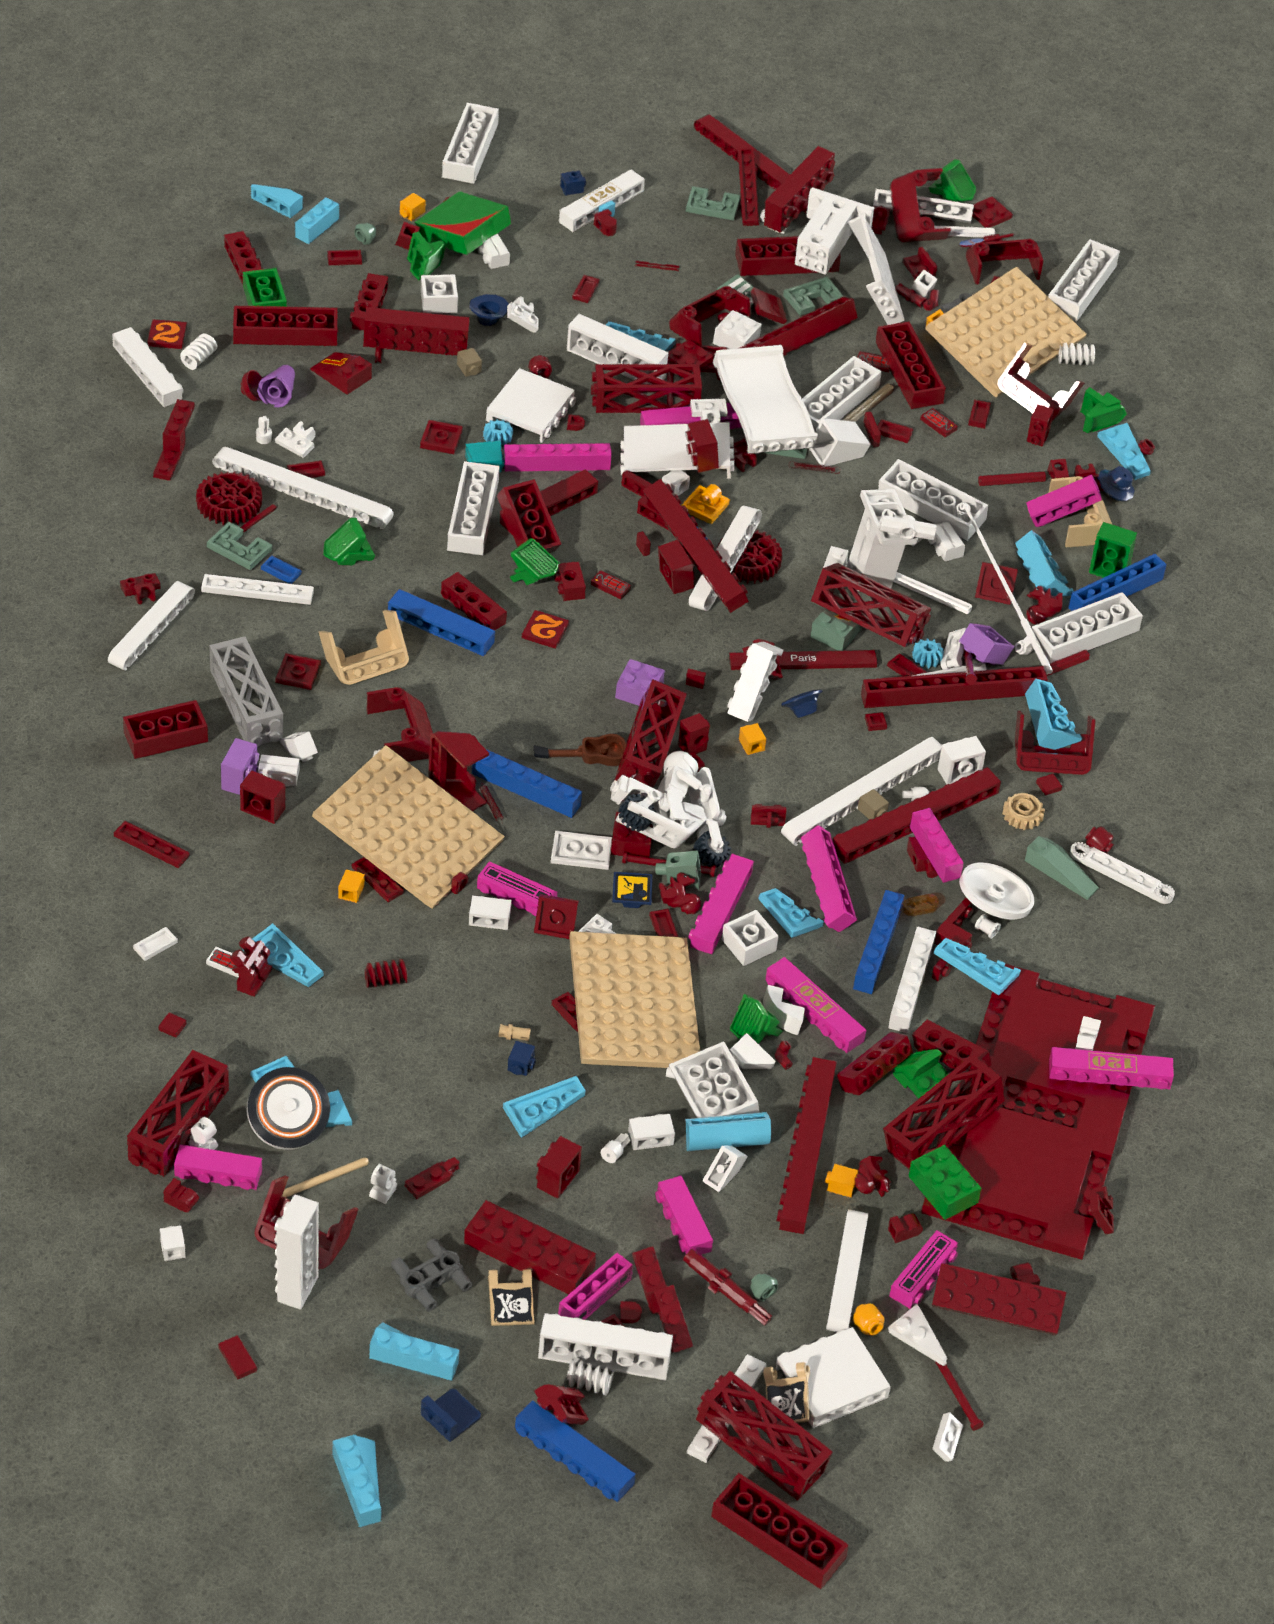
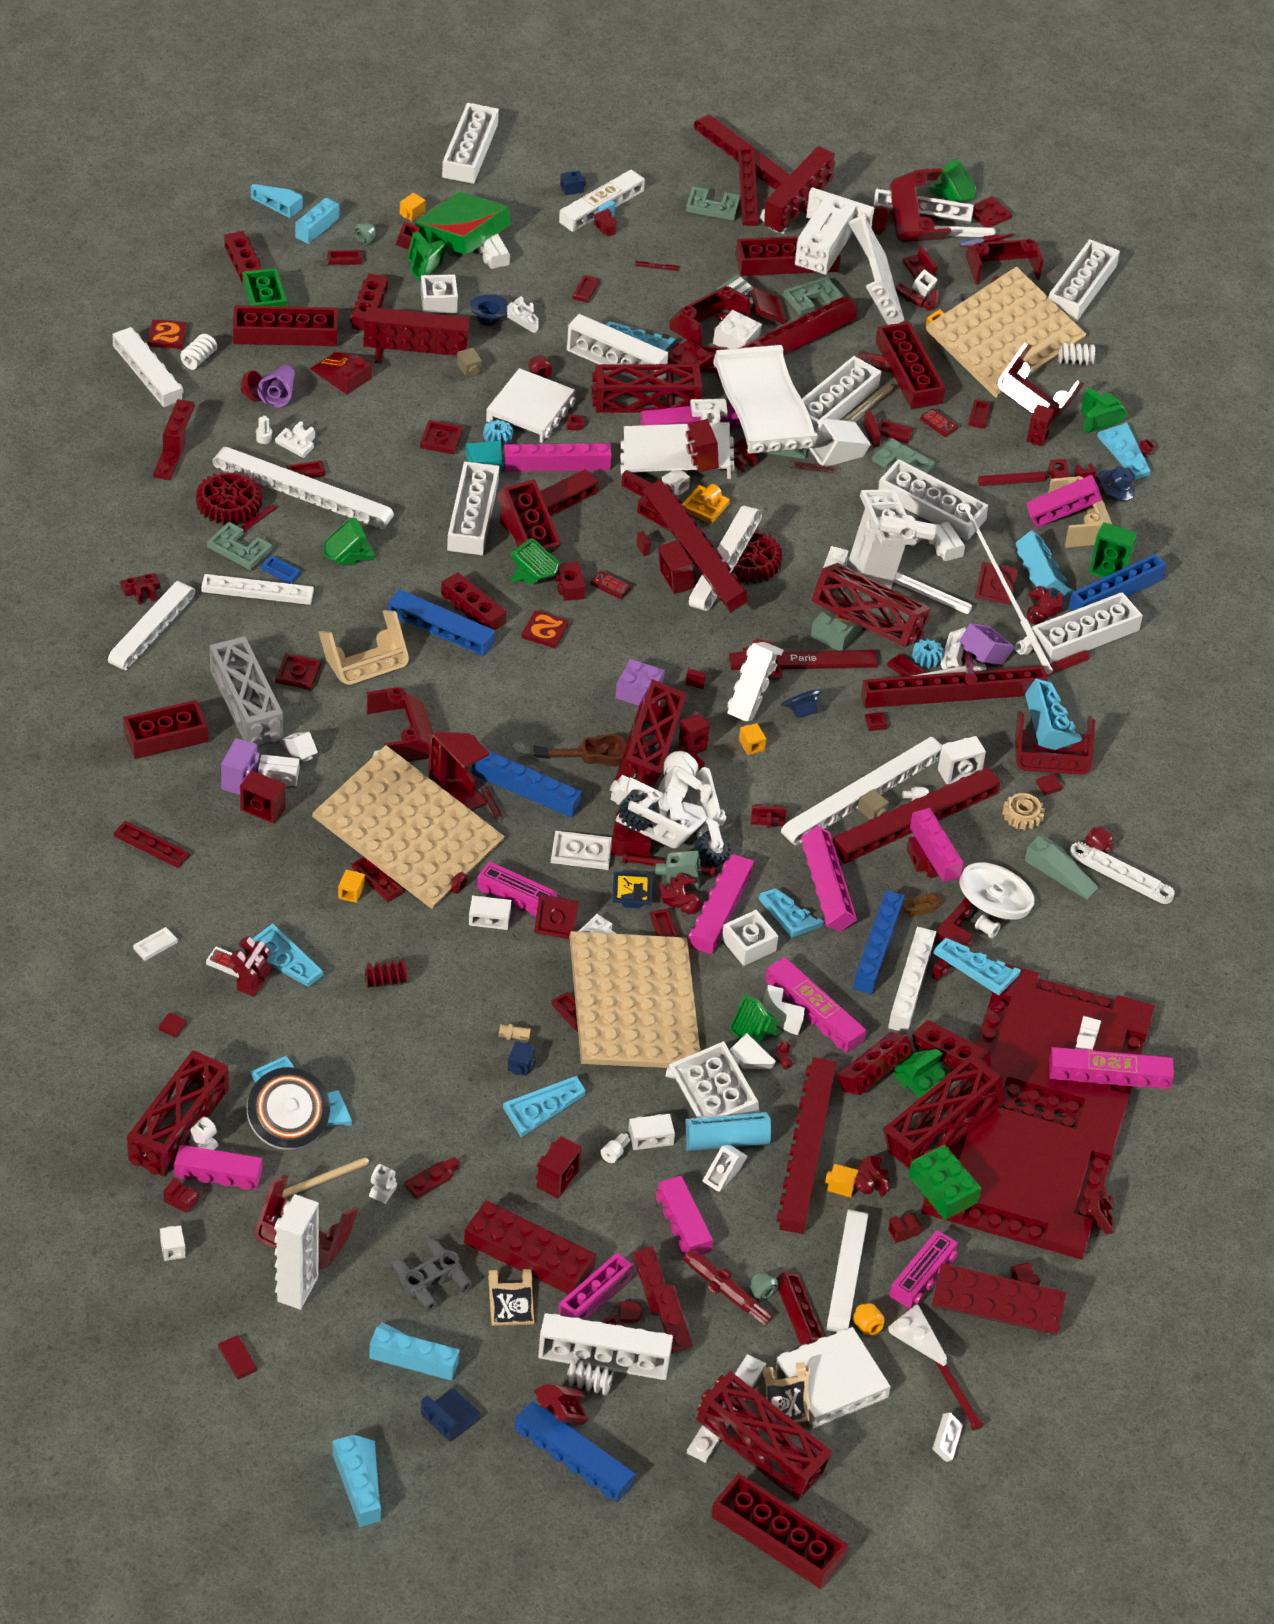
(799, 1308): none -> dark red slope
(895, 450): none -> sand green plate

